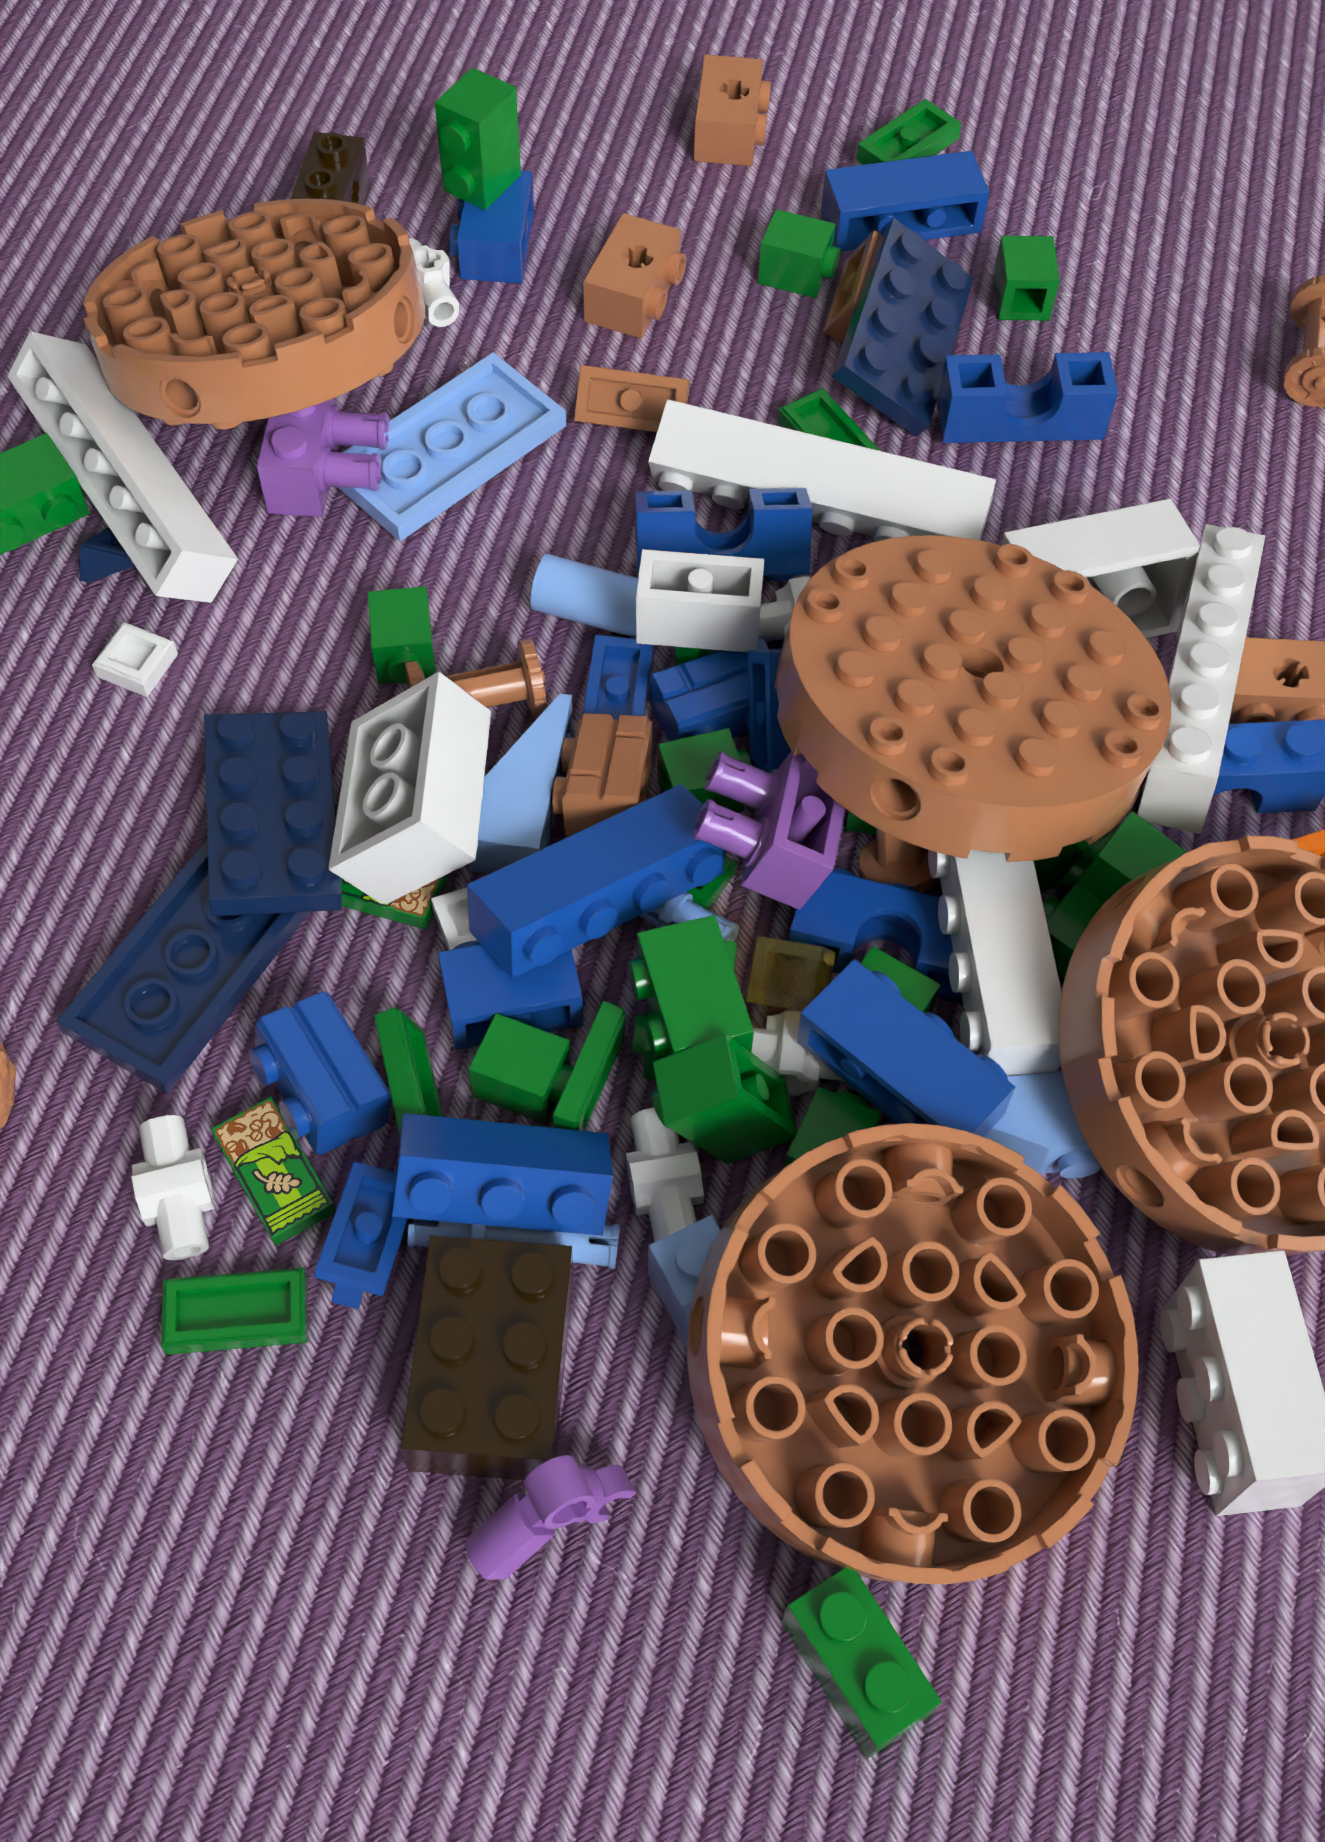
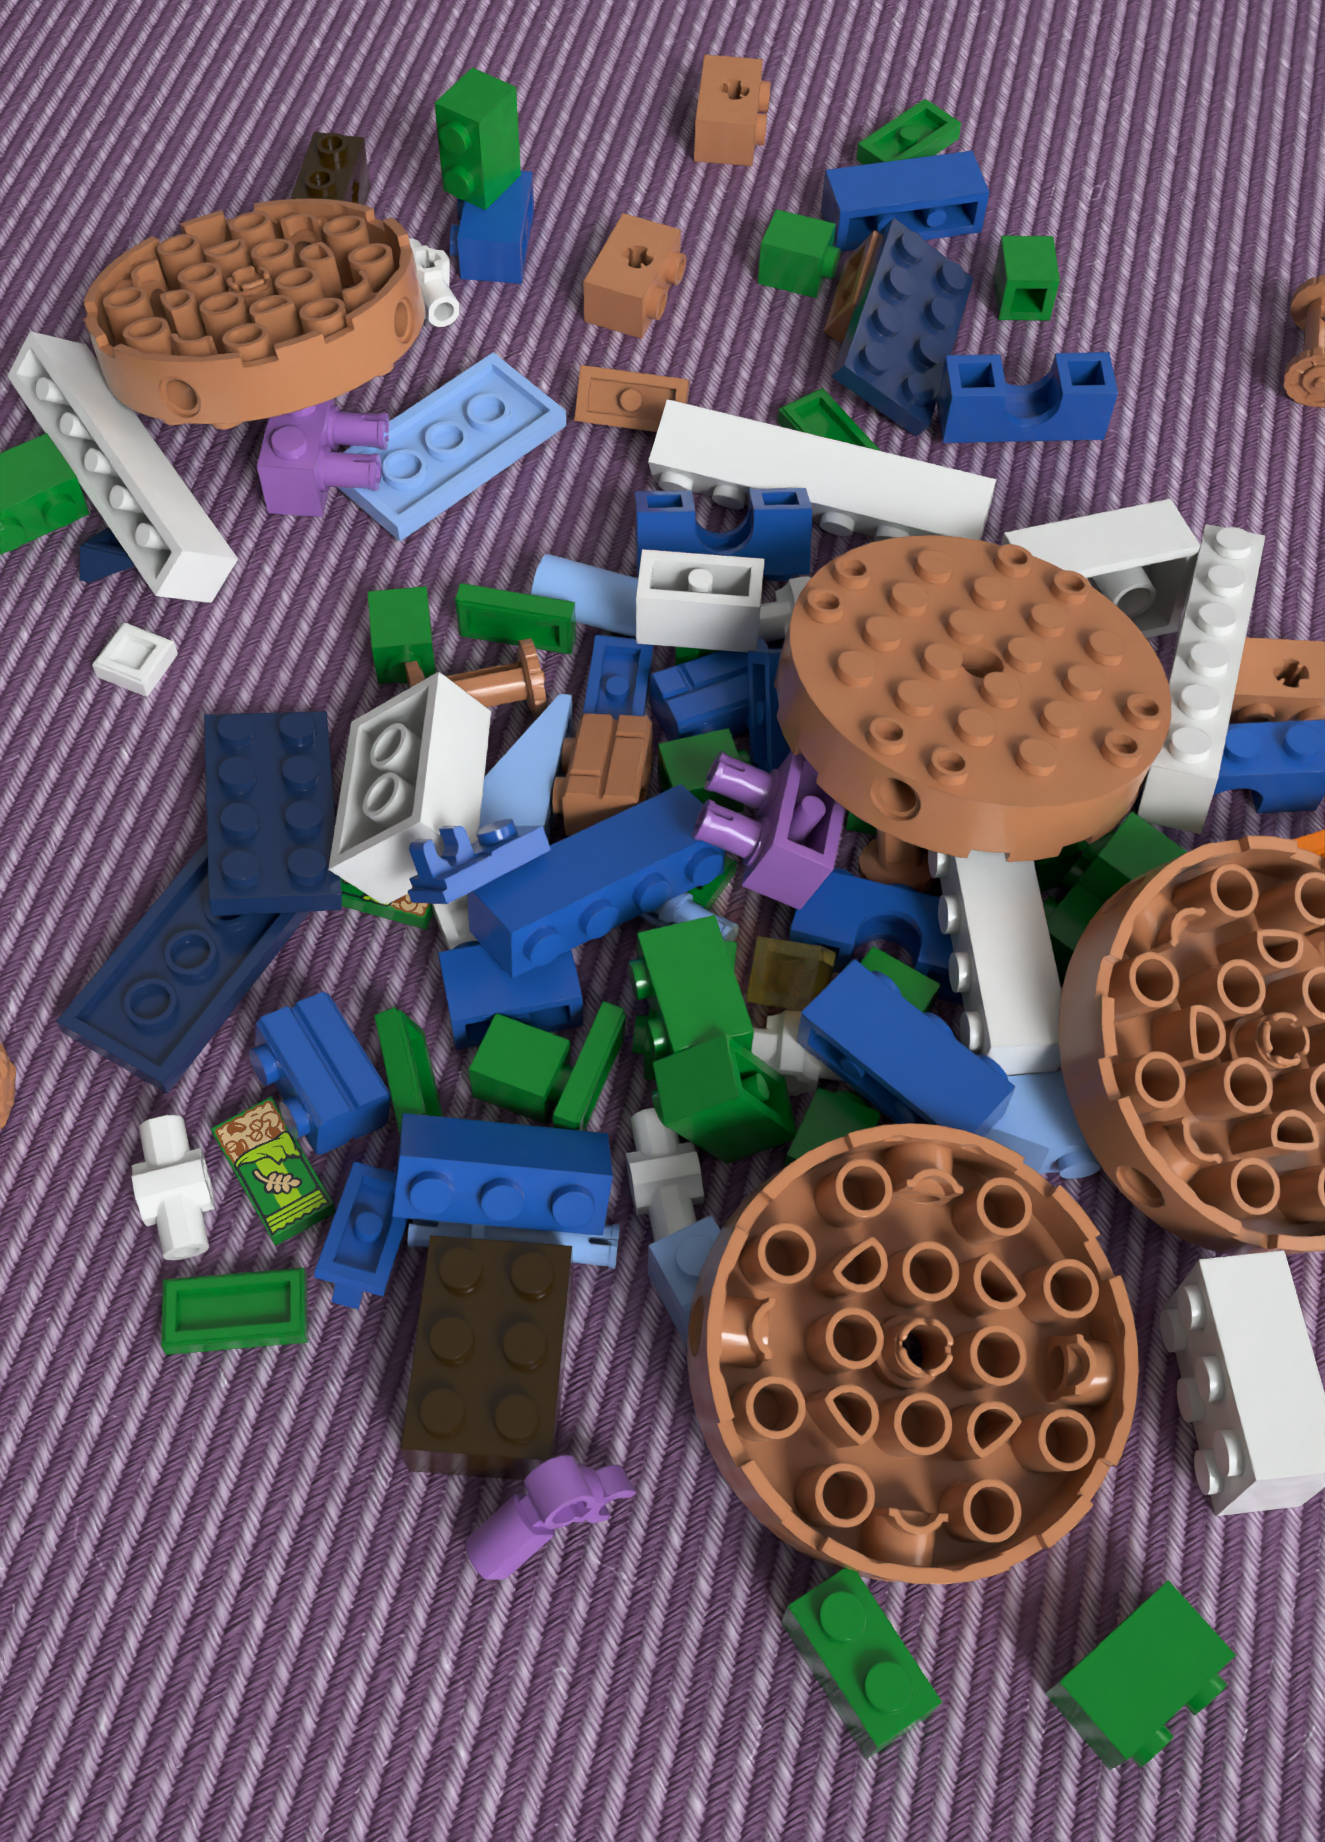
(471, 865): none -> plate
(516, 616): none -> green tile
(1142, 1678): none -> green brick

